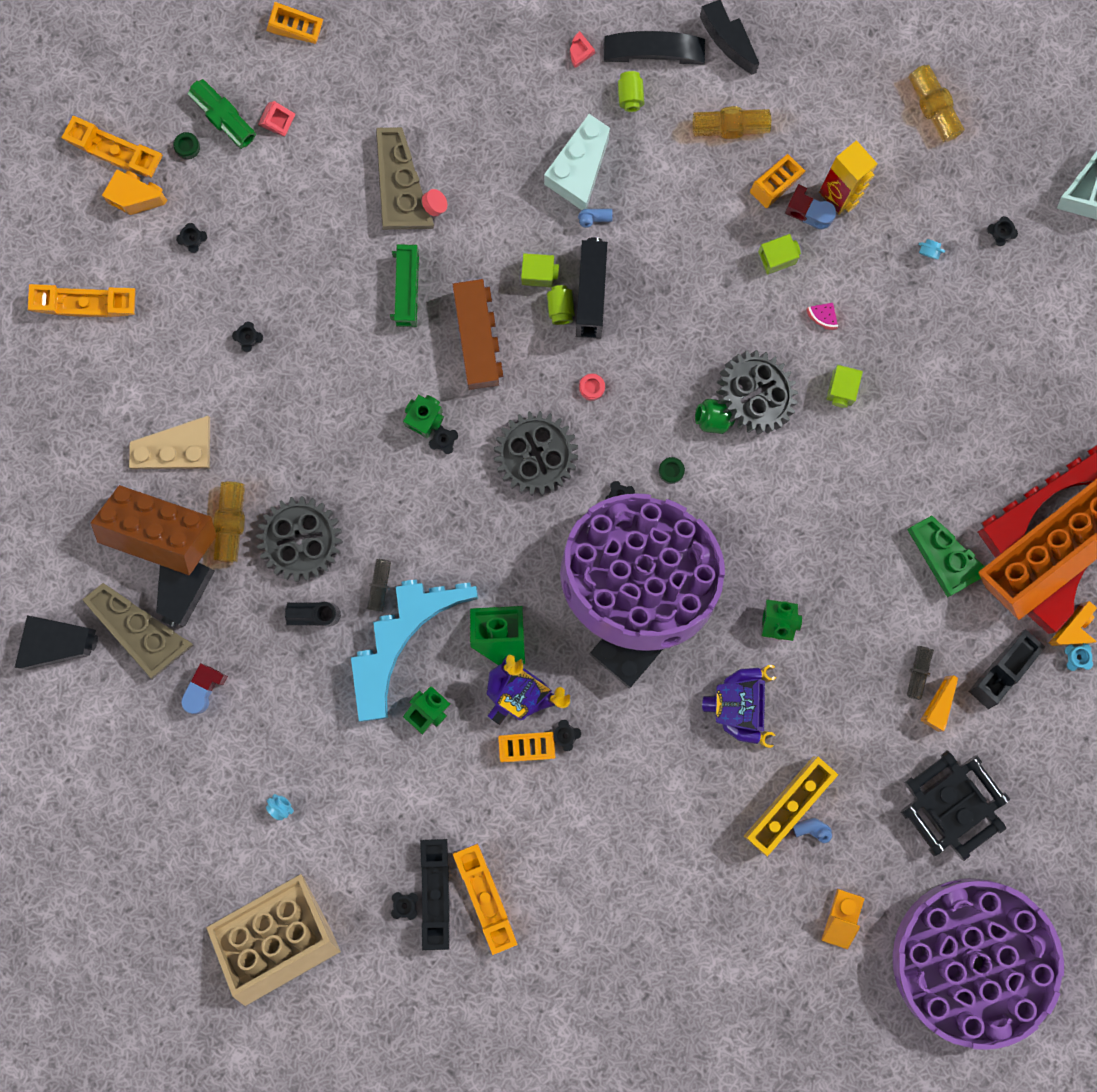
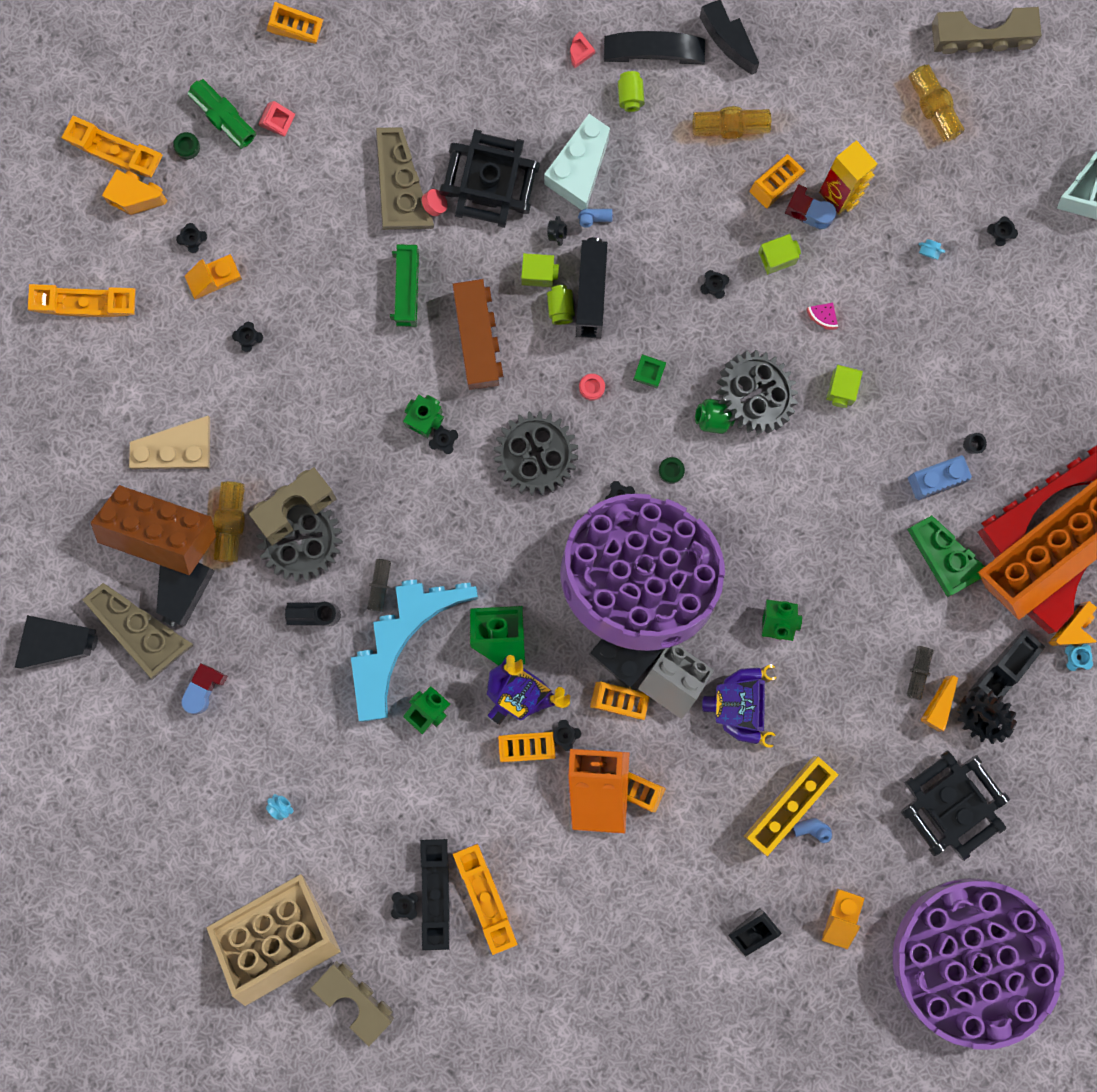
(212, 276): none -> light orange slope
(307, 489): none -> dark tan arch
(339, 983): none -> dark tan arch
(489, 177): none -> black brick
(557, 230): none -> black plate
(598, 693): none -> light orange slope
(598, 790): none -> orange slope
(649, 371): none -> green plate
(656, 798): none -> light orange slope
(676, 680): none -> light grey slope
(721, 280): none -> black plate
(754, 932): none -> black slope
(939, 477): none -> medium blue brick
(955, 32): none -> dark tan arch
(976, 438): none -> black hinge
(986, 716): none -> black gear

